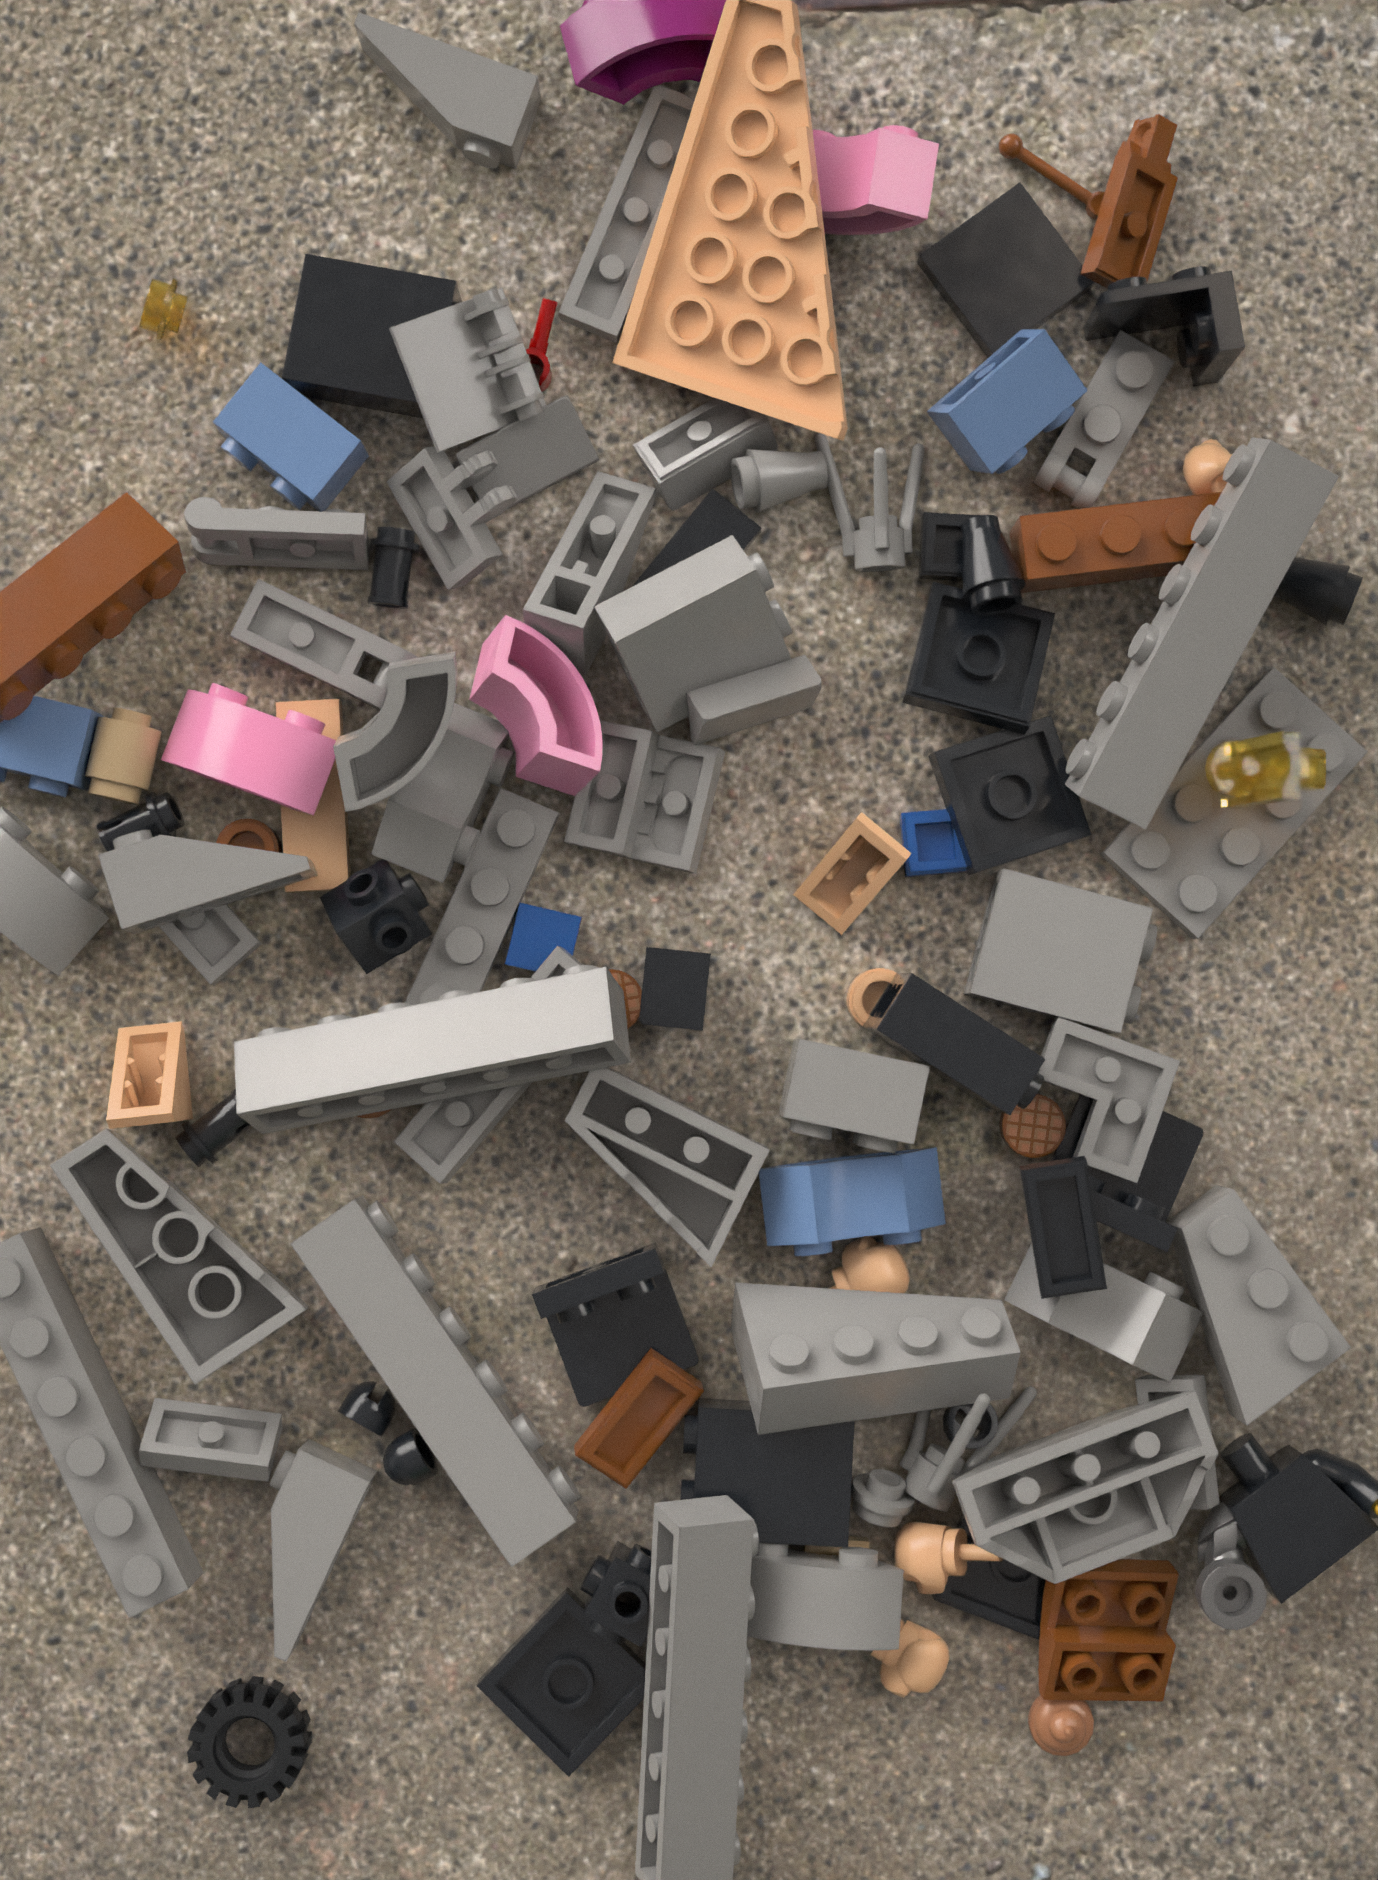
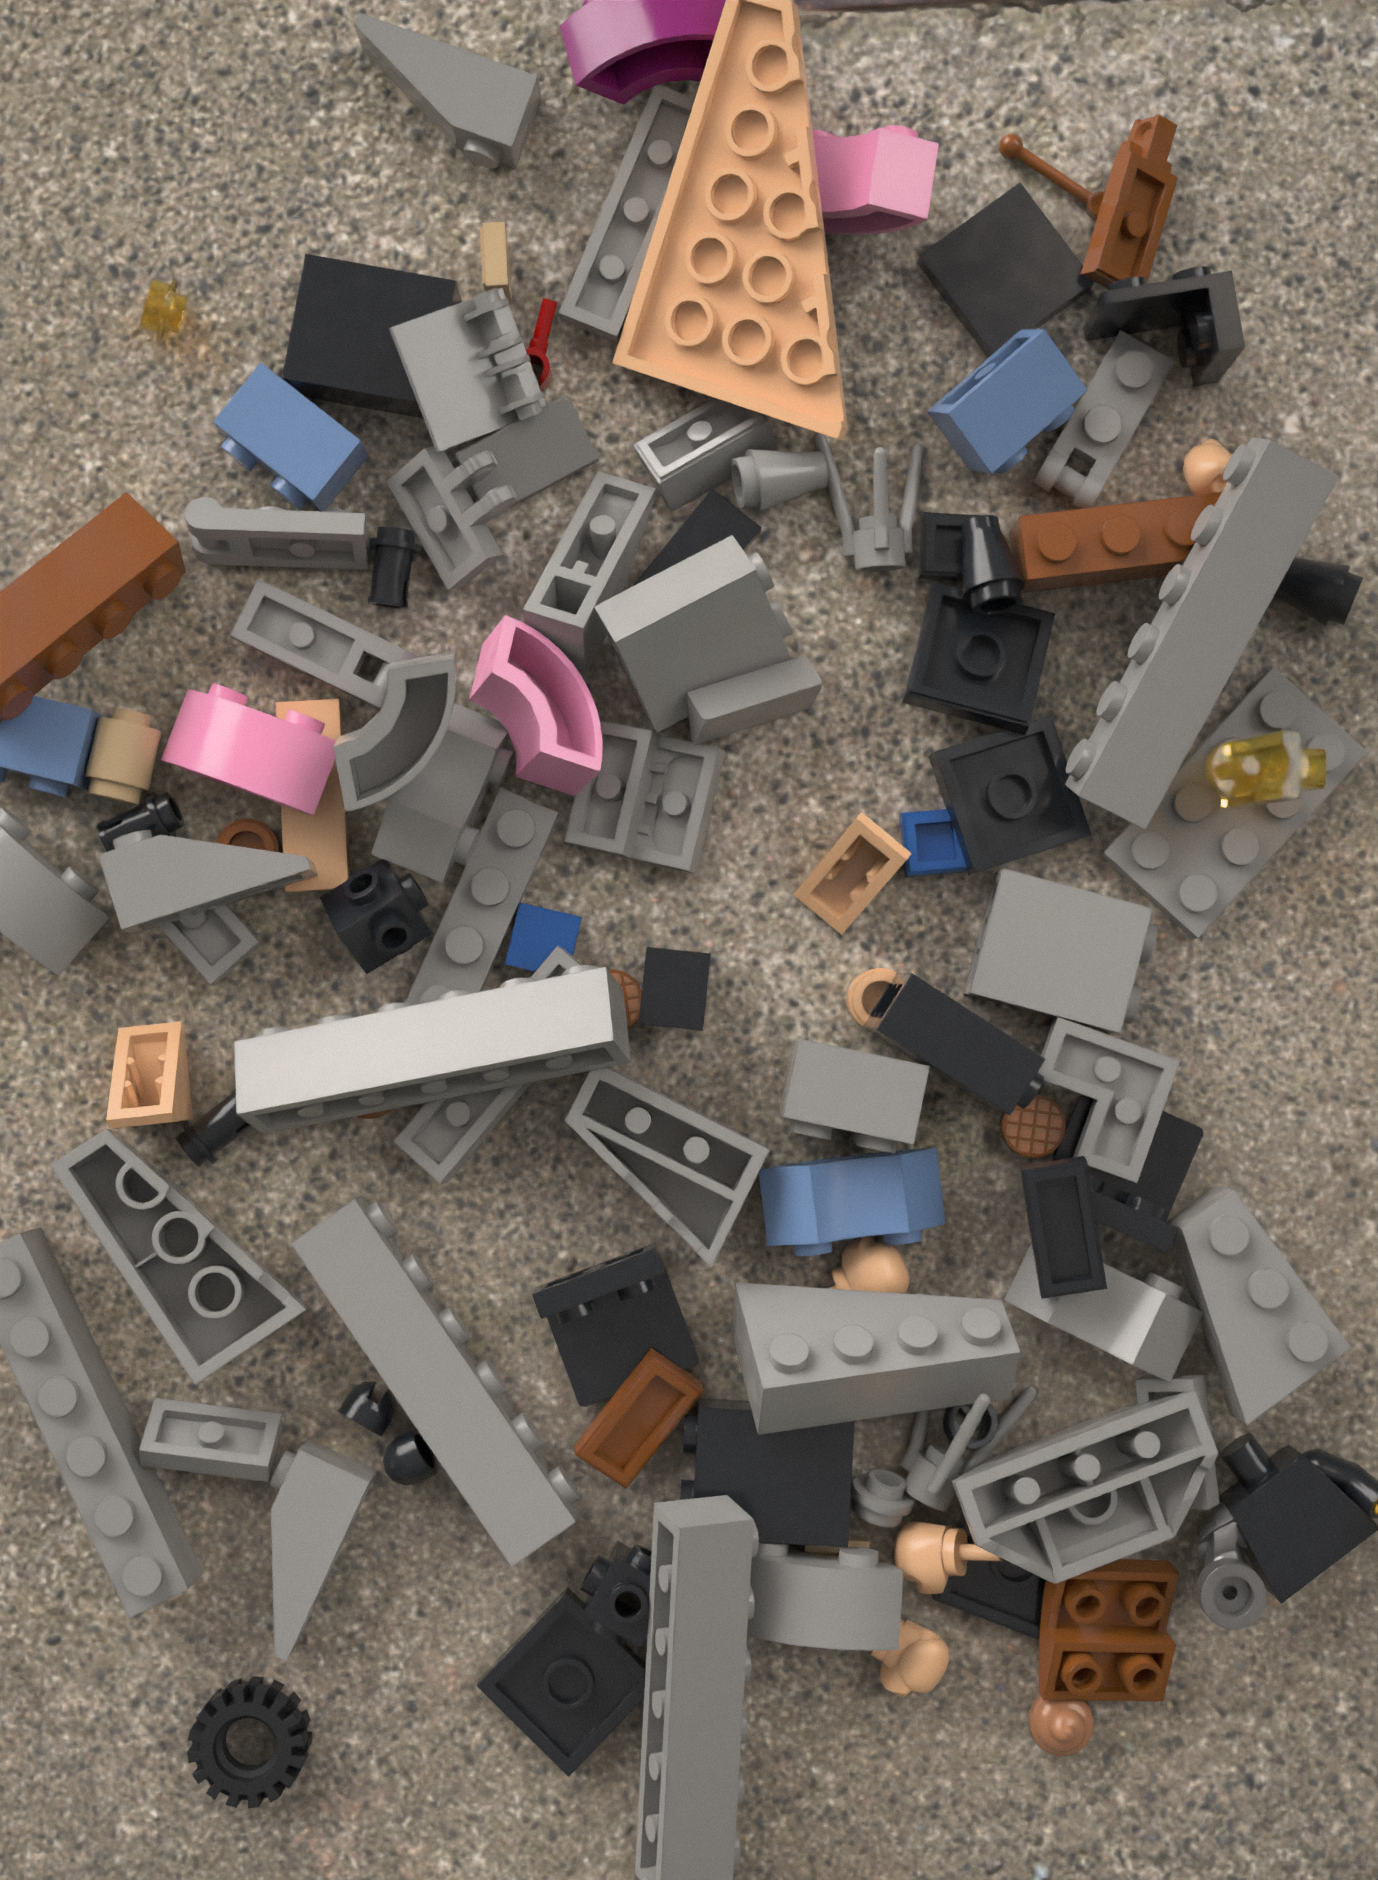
(495, 258): none -> tan tile

